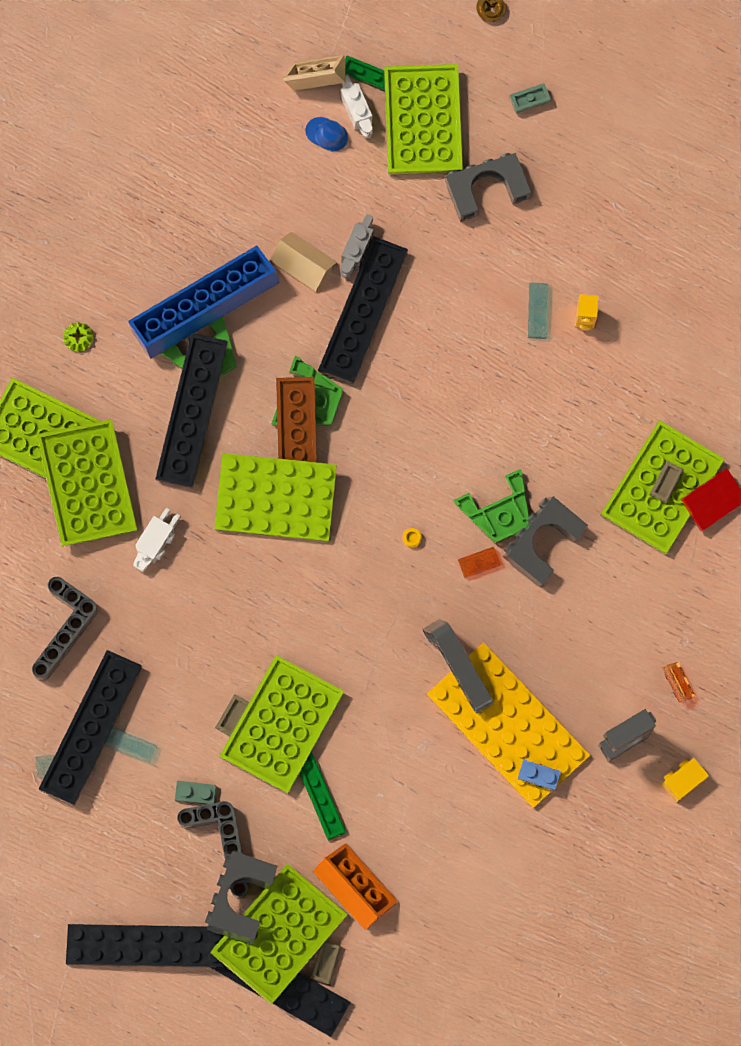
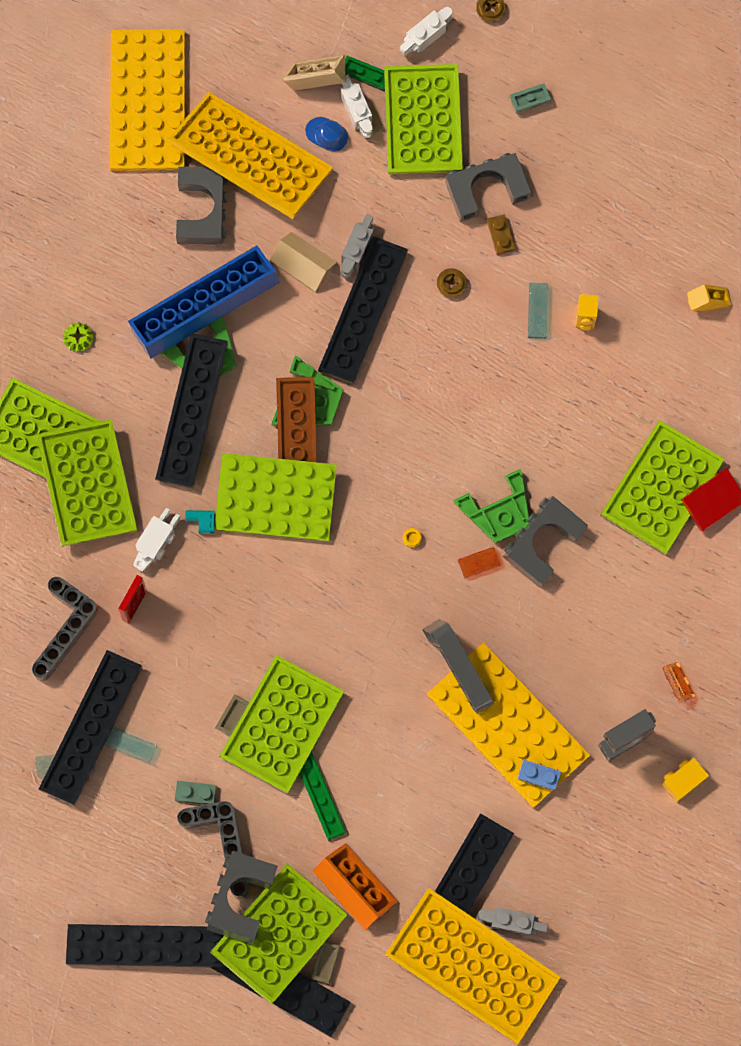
(132, 599): none -> red tile
(146, 98): none -> yellow plate
(205, 518): none -> teal piece
(209, 229): none -> dark grey arch
(250, 155): none -> yellow plate
(426, 31): none -> white hinge
(446, 276): none -> pearl gold gear
(472, 966): none -> yellow plate
(474, 863): none -> black plate
(500, 234): none -> pearl gold plate
(512, 921): none -> light grey hinge
(666, 482): dark tan tile -> none
(708, 298): none -> yellow slope

